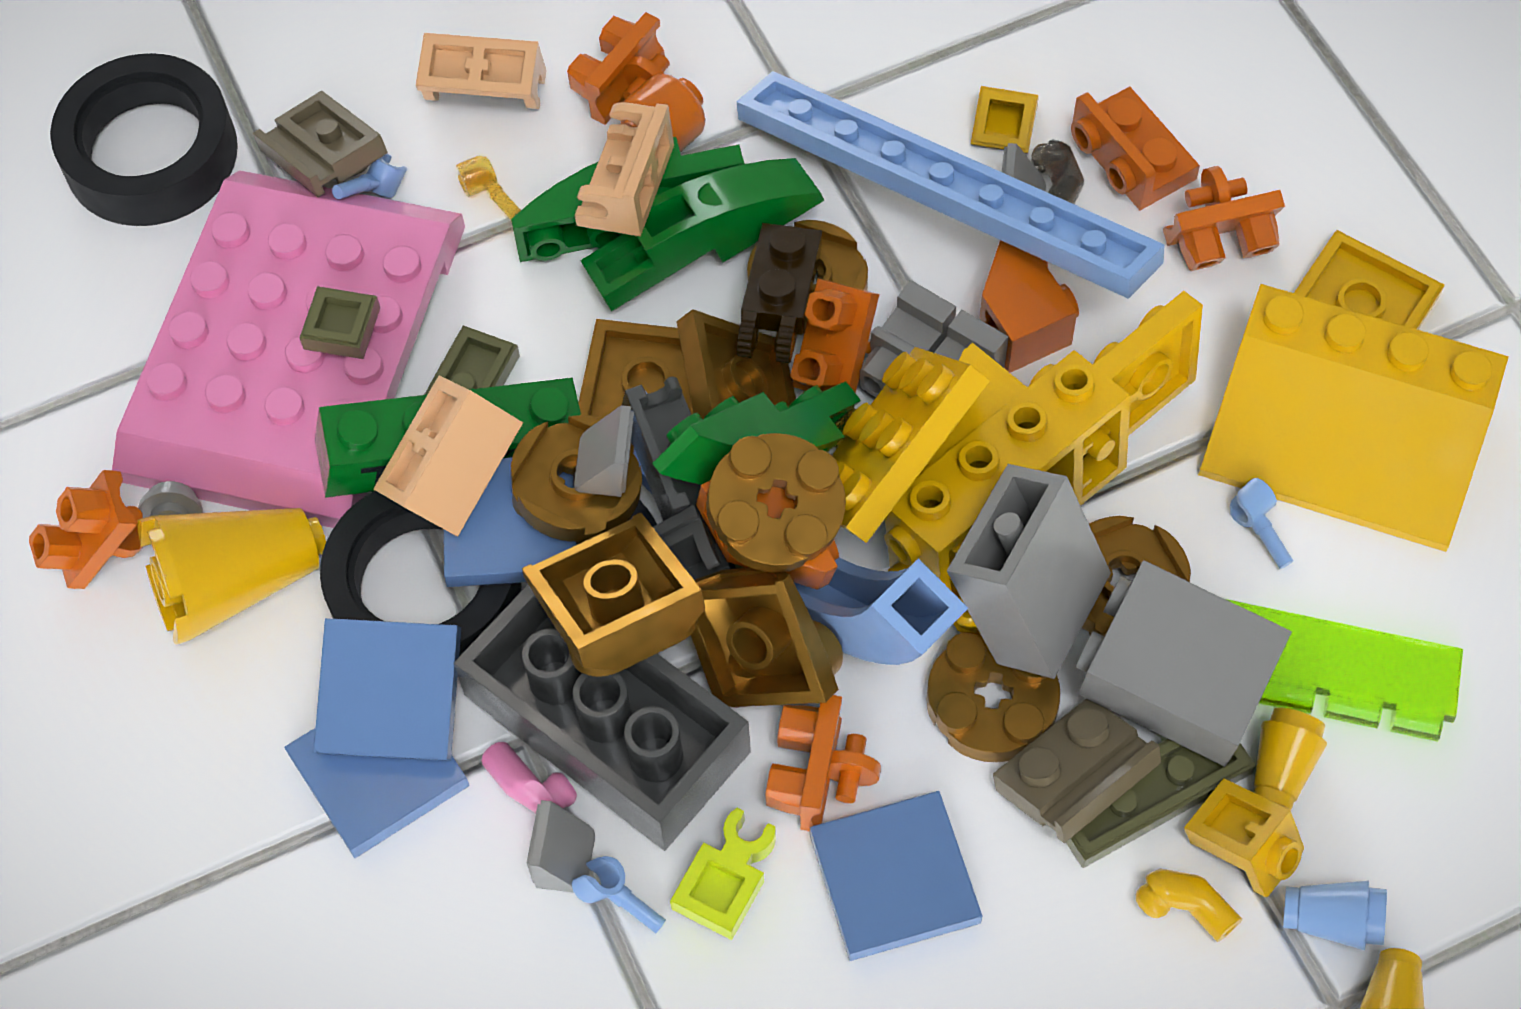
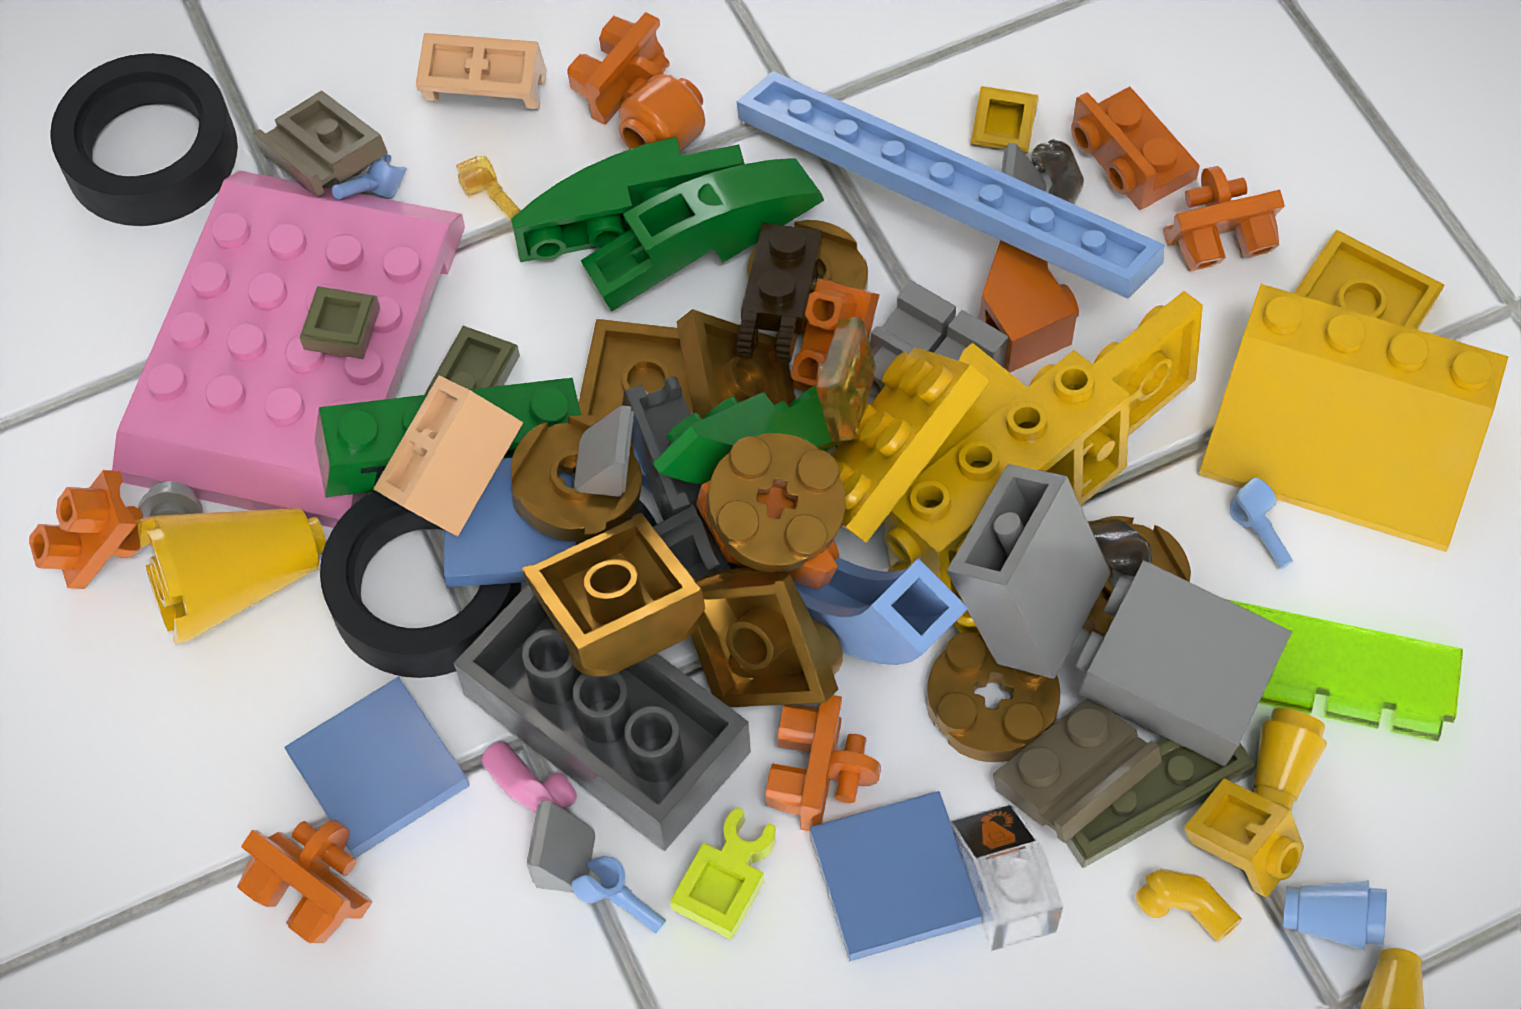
(282, 863): none -> orange hips
(387, 689): medium blue tile -> none
(628, 170): light nougat hinge -> none
(846, 379): none -> clear yellow plate
(1008, 876): none -> clear slope
(1121, 545): none -> clear smoke arm

